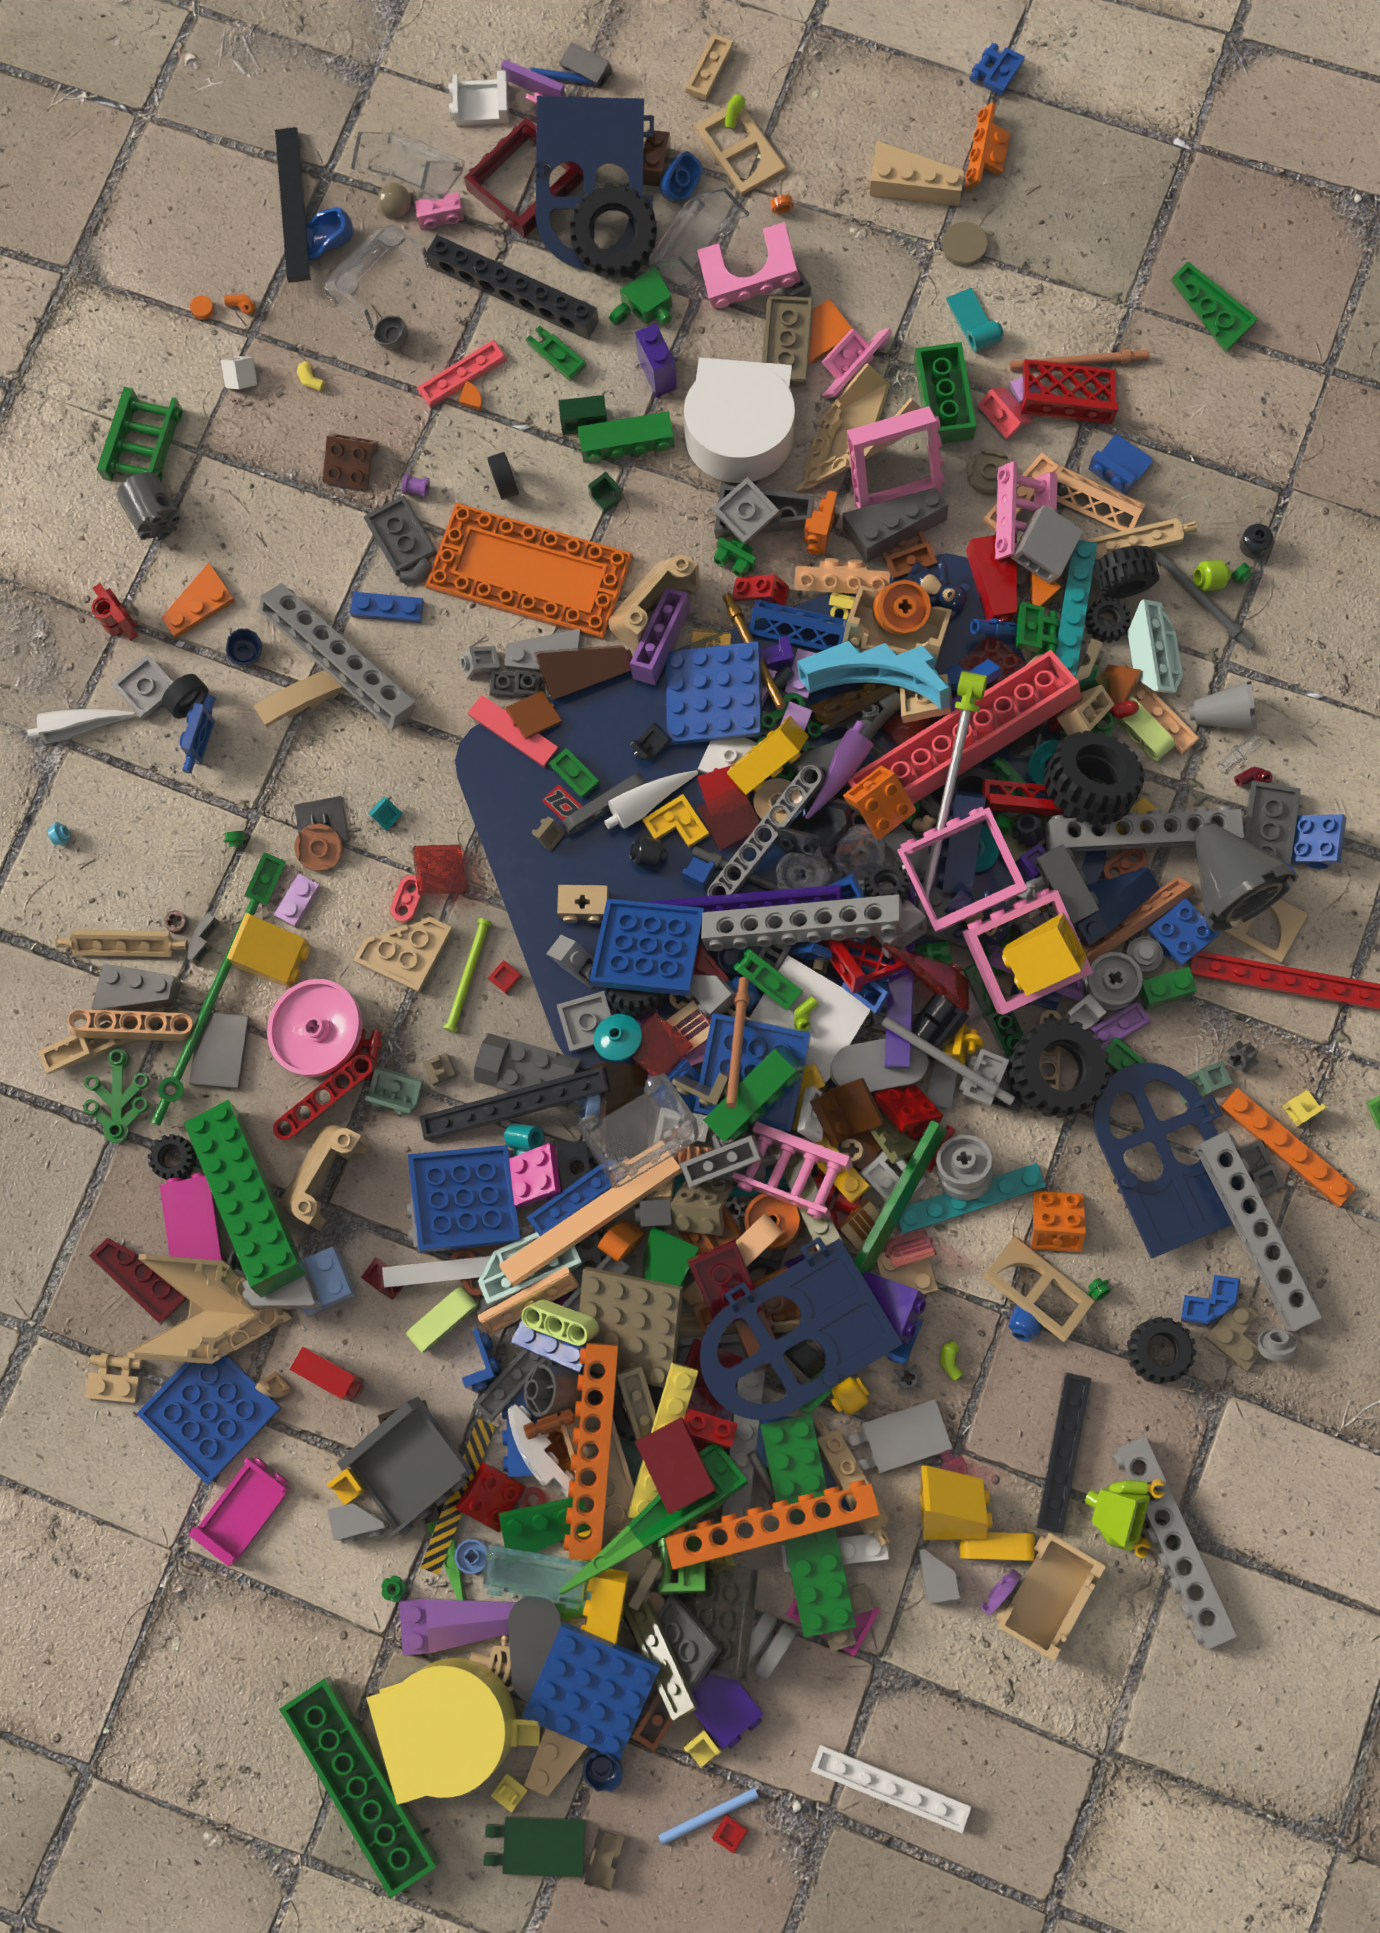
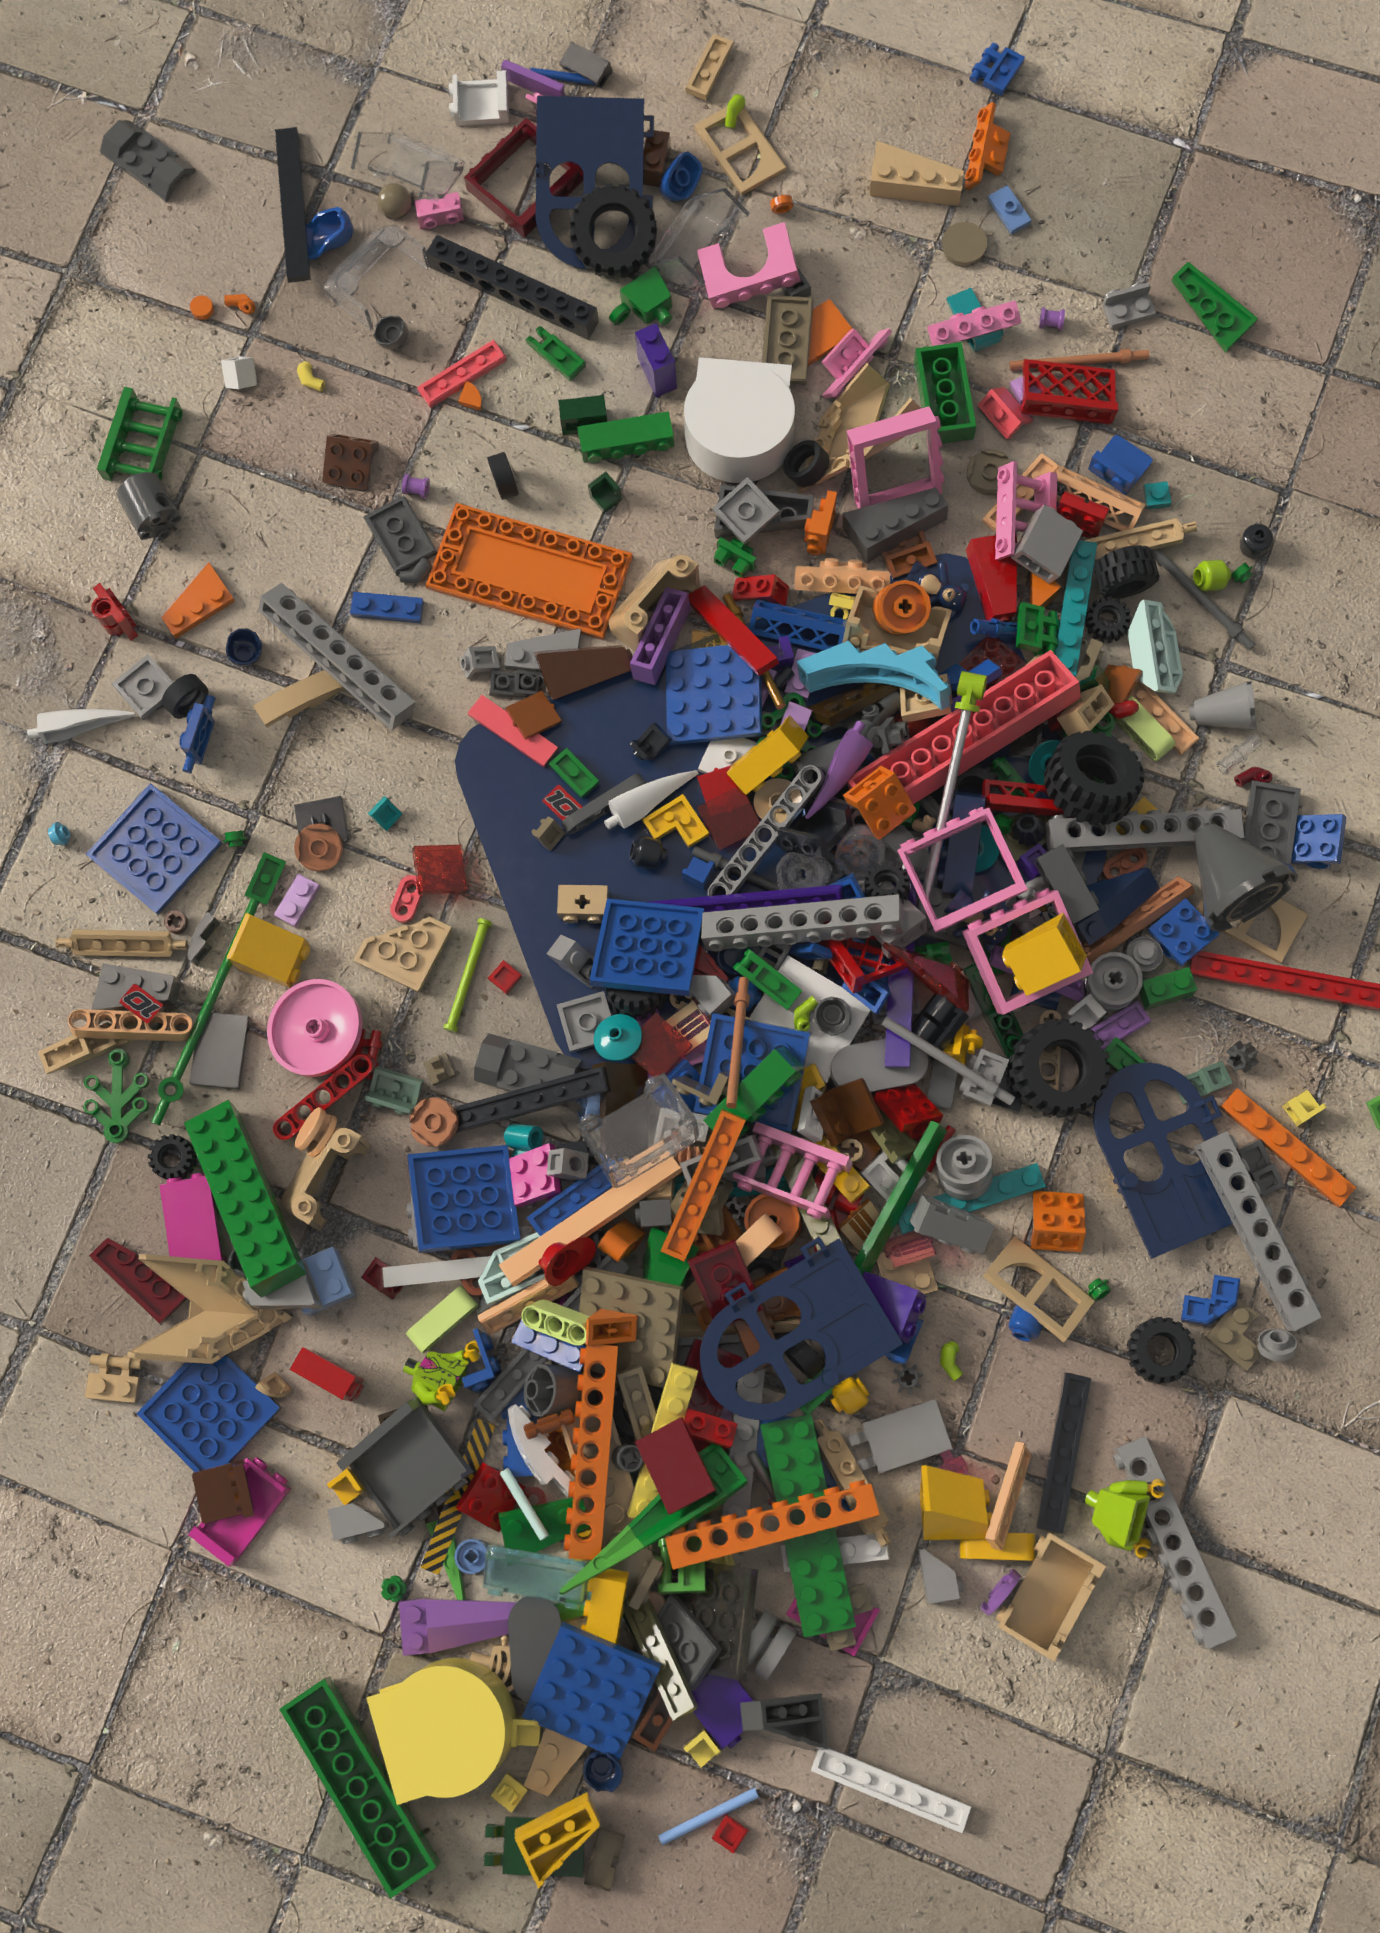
(141, 1003): none -> sticker
(144, 158): none -> dark grey piece
(154, 849): none -> plate
(223, 1492): none -> reddish brown bracket
(316, 1132): none -> light nougat head
(434, 1122): none -> nougat tile
(440, 1375): none -> lime torso
(524, 1504): none -> light aqua bar
(556, 1835): none -> yellow wedge
(559, 1162): none -> light grey brick
(564, 1260): none -> red piece
(610, 1327): none -> orange slope
(632, 1458): none -> dark grey wheel
(703, 1185): none -> orange plate
(732, 630): none -> red tile
(788, 1720): none -> dark grey wedge
(798, 455): none -> black tyre
(833, 1015): none -> dark grey hair
(888, 734): none -> dark grey hips
(951, 1224): none -> light grey wedge
(975, 324): none -> bright pink bracket
(1008, 1496): none -> light nougat tile
(1009, 209): none -> medium blue plate
(1052, 318): none -> medium lavender bush
(1085, 515): none -> red plate
(1128, 305): none -> light grey bracket
(1157, 495): none -> teal plate

